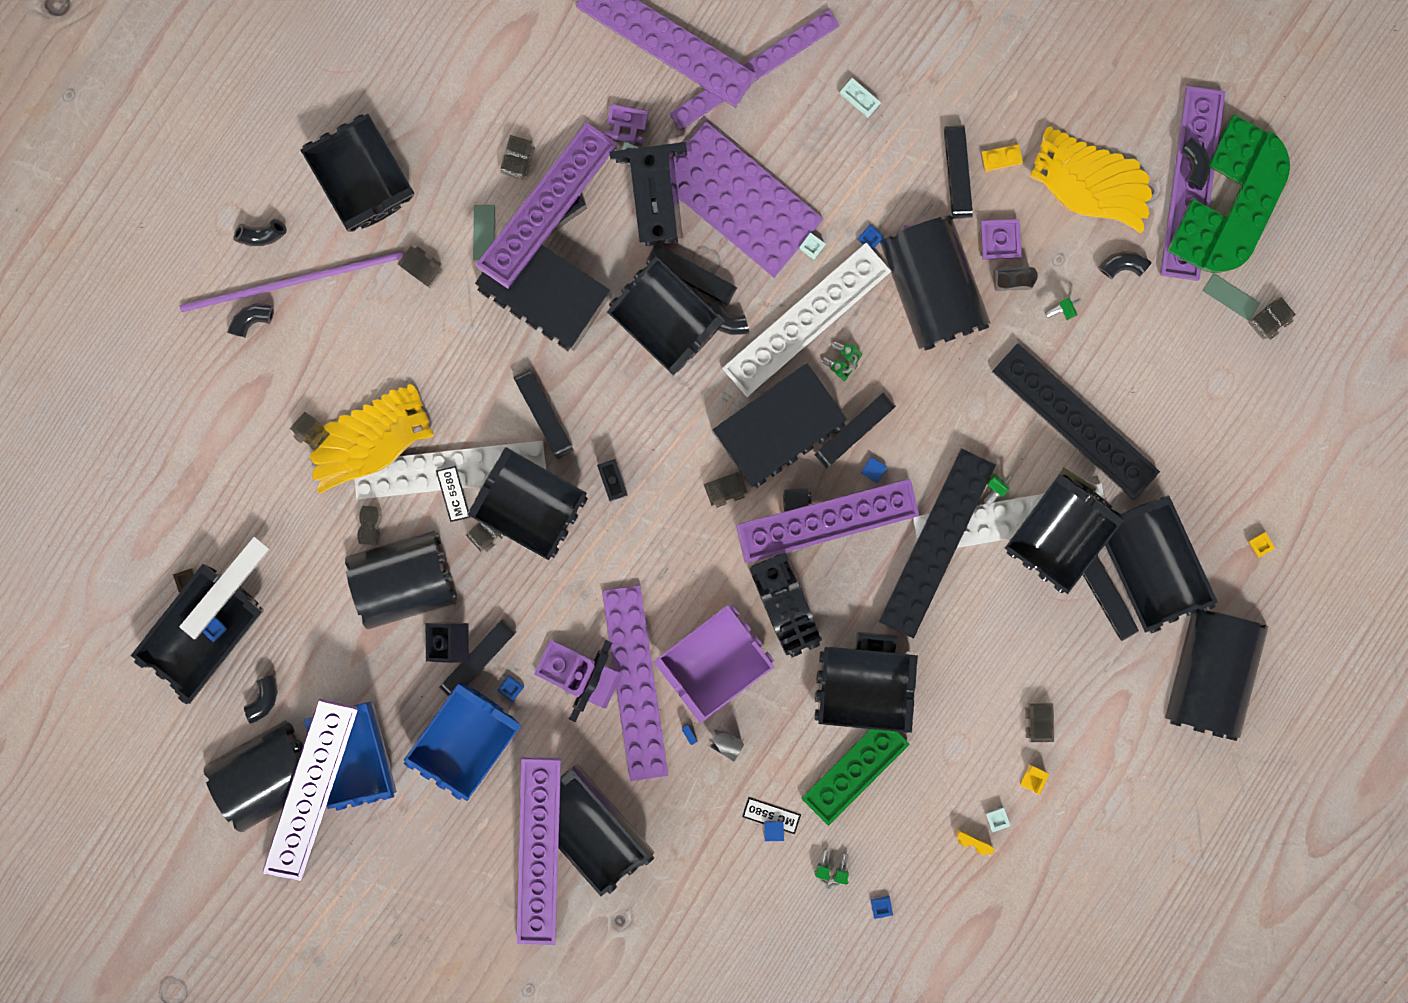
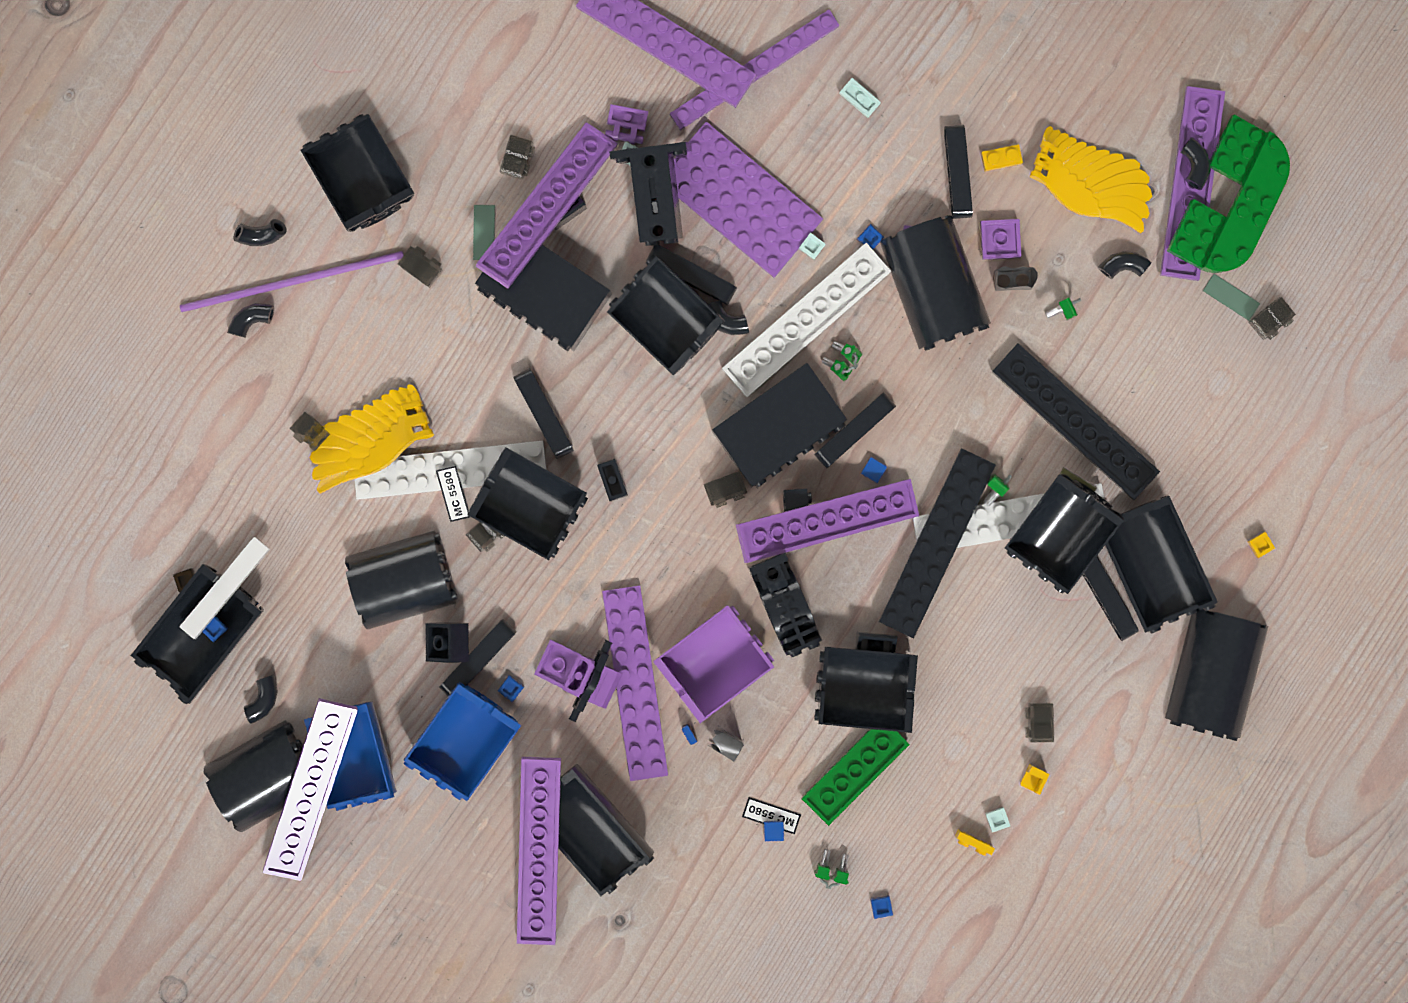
(370, 519): clear smoke brick -> none

